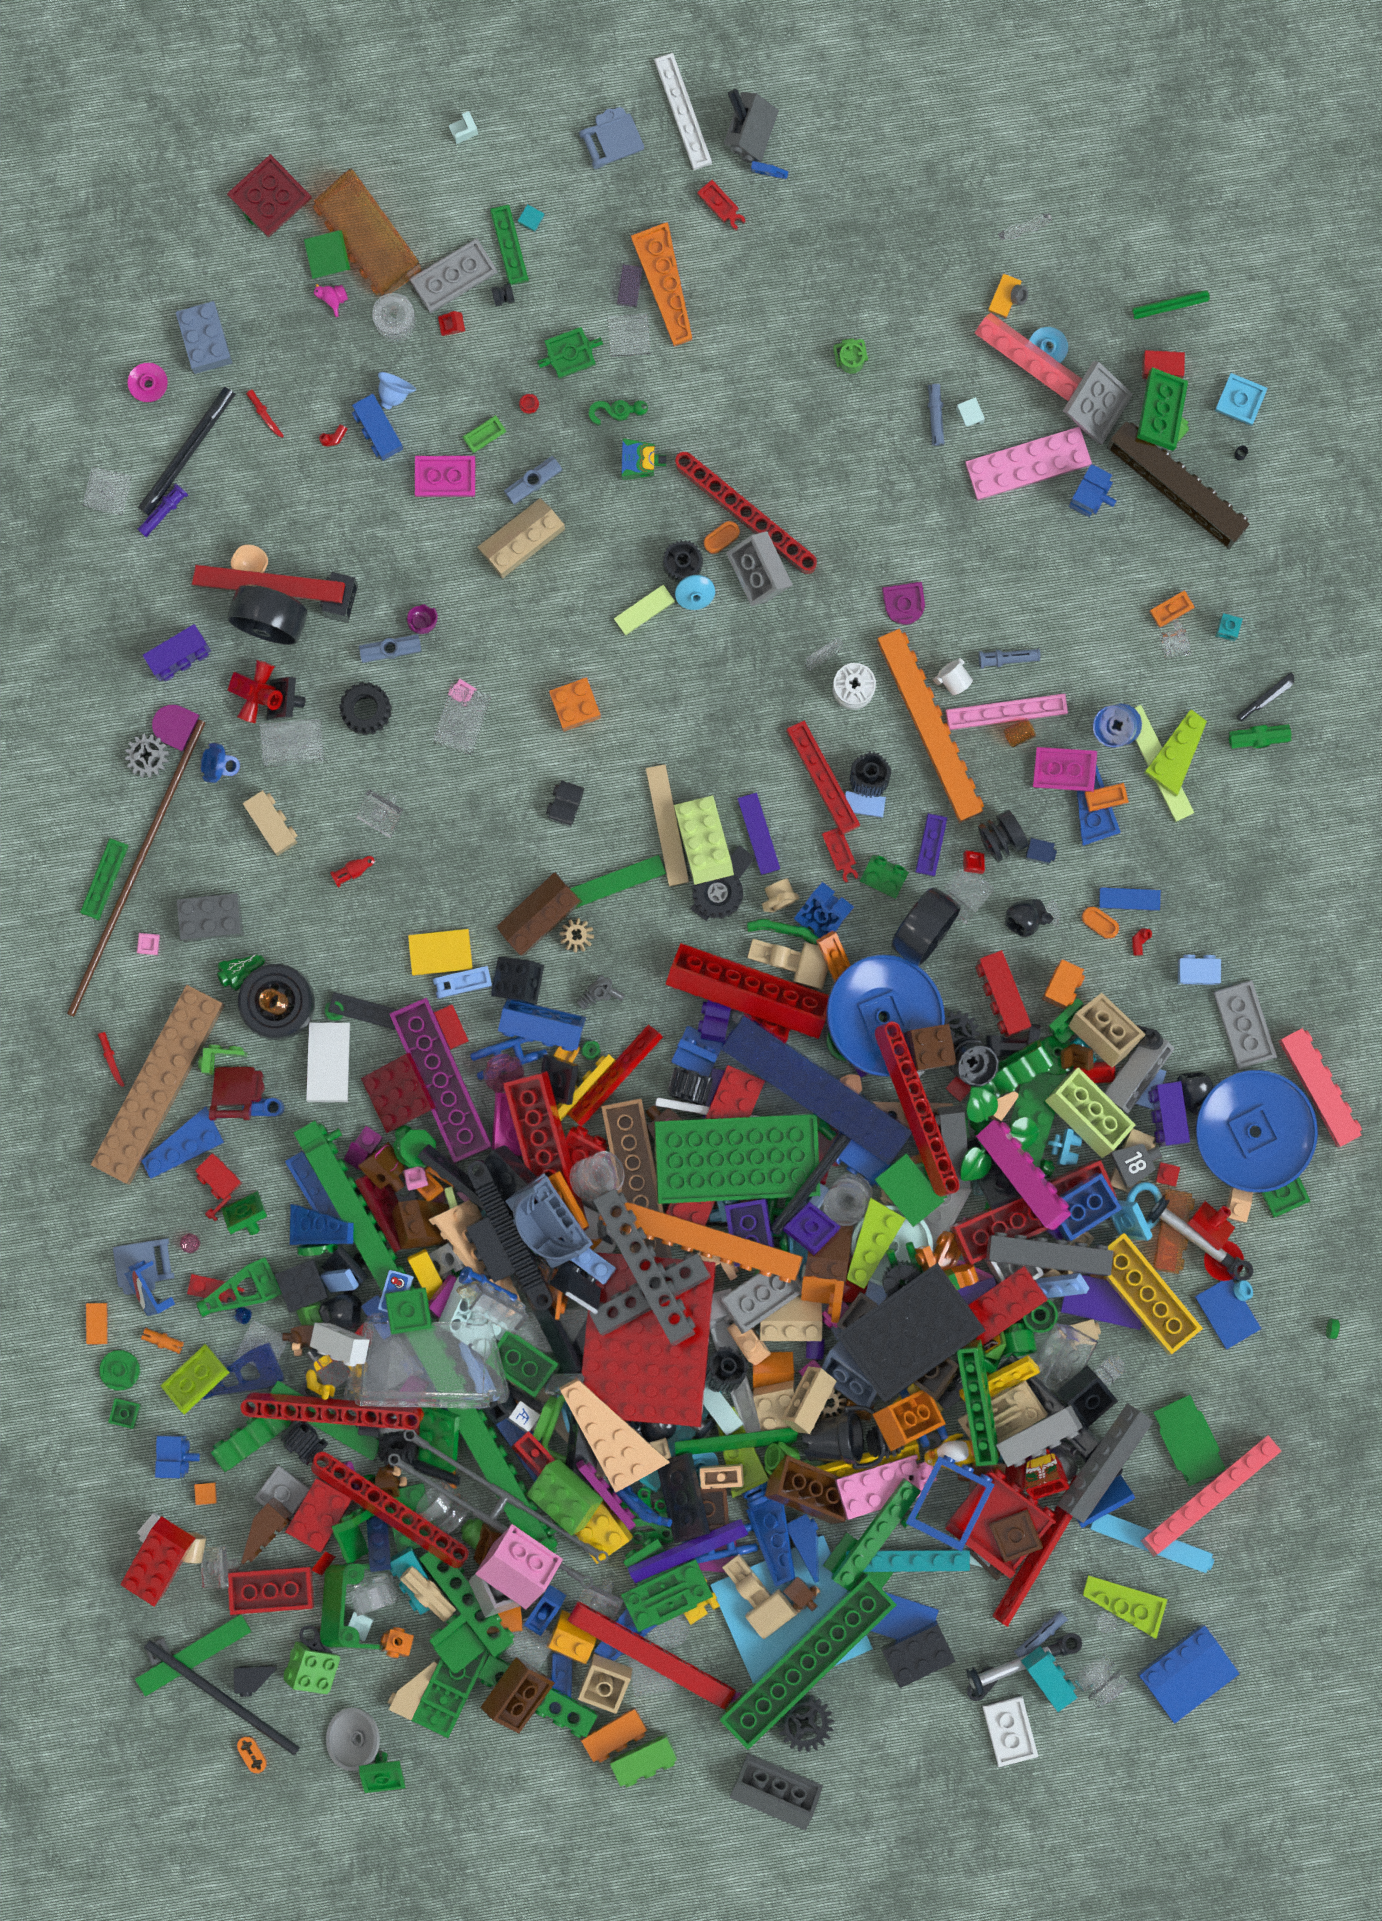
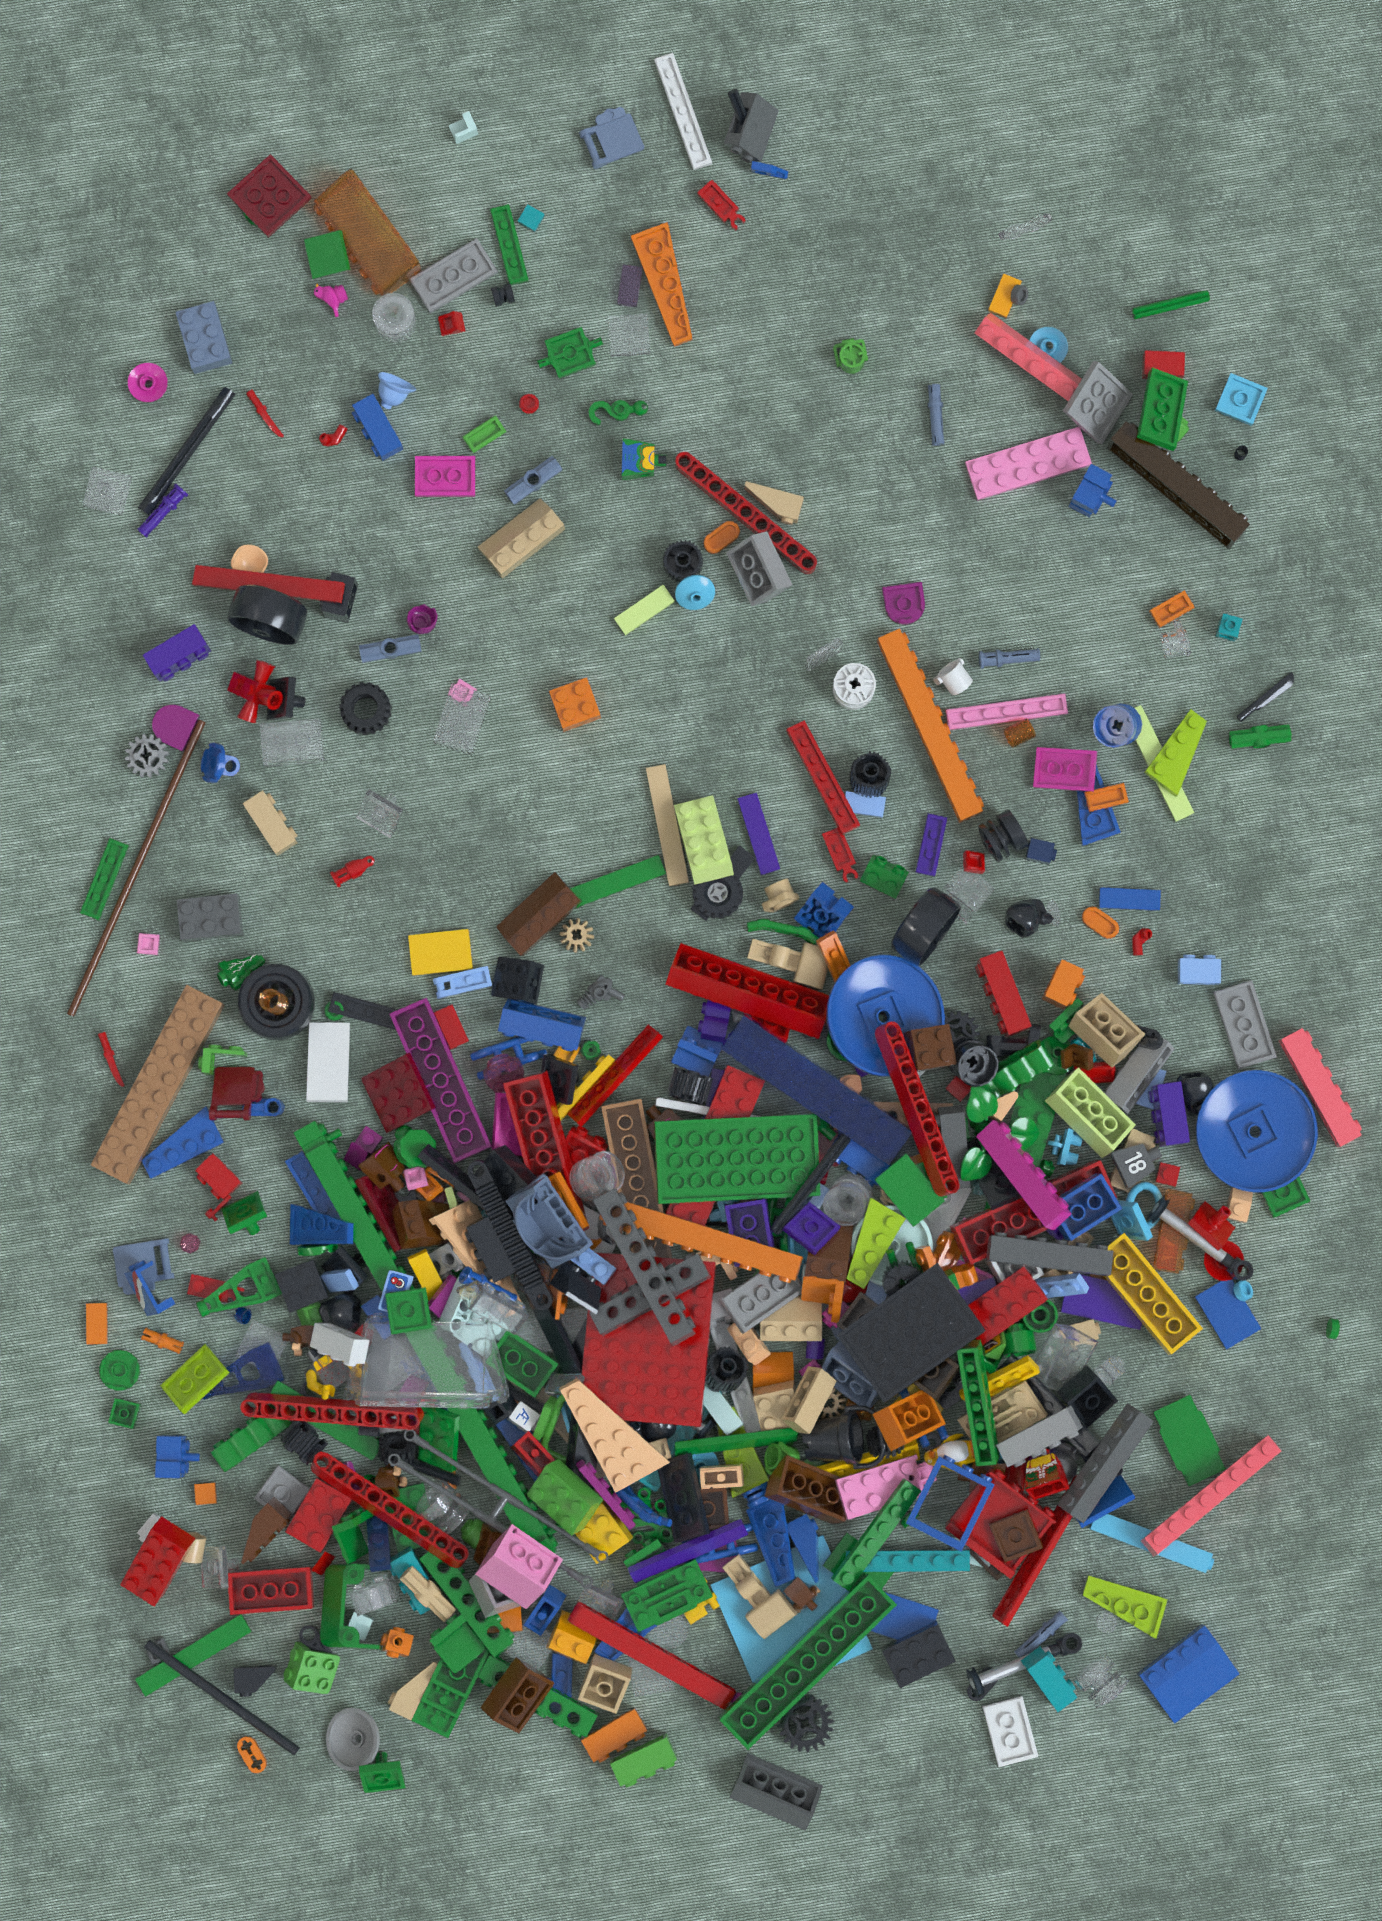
(565, 804): black brick -> none
(780, 503): none -> tan slope
(970, 412): light aqua panel -> none

